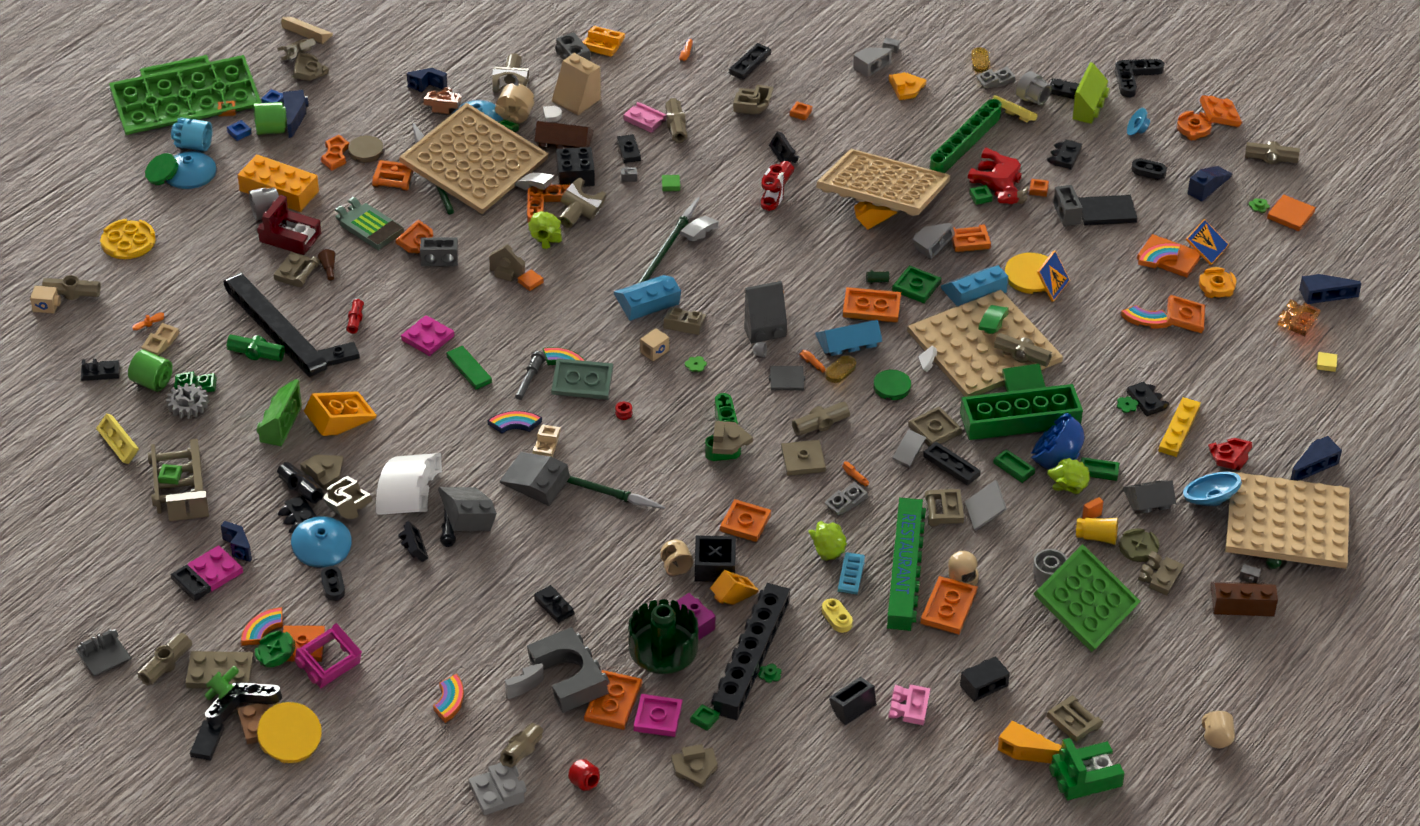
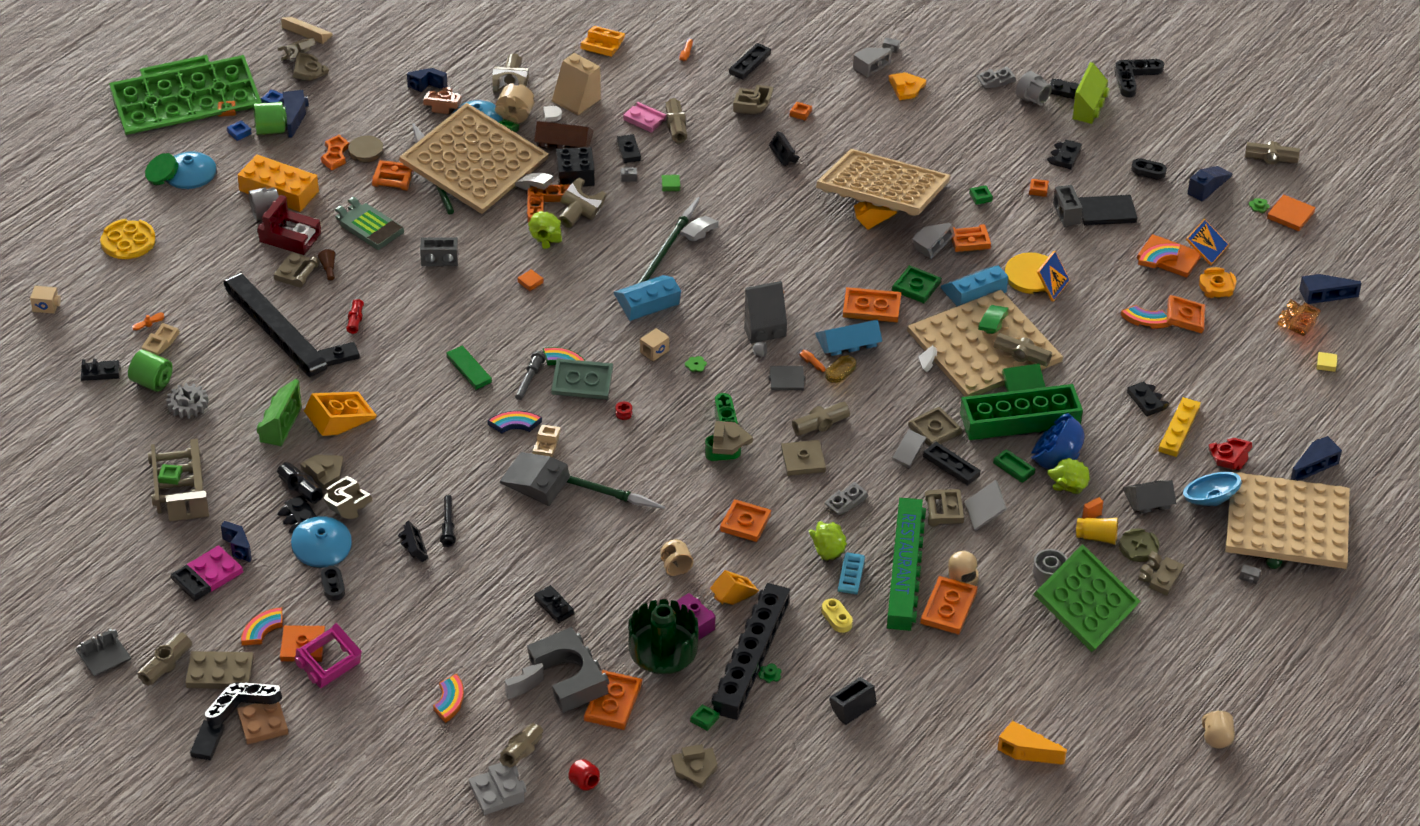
(73, 288): dark tan piece -> none
(117, 438): light yellow plate -> none
(192, 134): medium azure gear -> none
(207, 381): green slope -> none
(220, 685): bright green piece -> none
(255, 347): green piece -> none
(275, 649): green tile -> none
(289, 732): yellow tile -> none
(404, 483): white panel -> none
(411, 238): orange plate -> none
(427, 335): dark pink plate -> none
(468, 508): dark grey slope -> none
(506, 264): dark tan plate -> none
(570, 44): dark grey brick -> none
(658, 715): dark pink plate -> none
(692, 324): dark tan piece -> none
(714, 556): black brick -> none
(774, 183): red connector -> none
(851, 471): orange piece -> none
(874, 277): dark green pin -> none
(892, 384): green tile -> none
(915, 707): bright pink plate -> none
(966, 136): green beam -> none
(980, 59): clear yellow tile -> none
(984, 679): black brick -> none
(1002, 178): red animal -> none
(1012, 108): light yellow hinge -> none
(1071, 722): dark tan plate -> none
(1085, 770): green brick -> none
(1101, 468): green tile -> none
(1127, 404): green plant -> none
(1138, 122): dark azure piece -> none
(1194, 125): orange plate -> none
(1220, 111): orange plate -> none
(1244, 599): reddish brown slope -> none

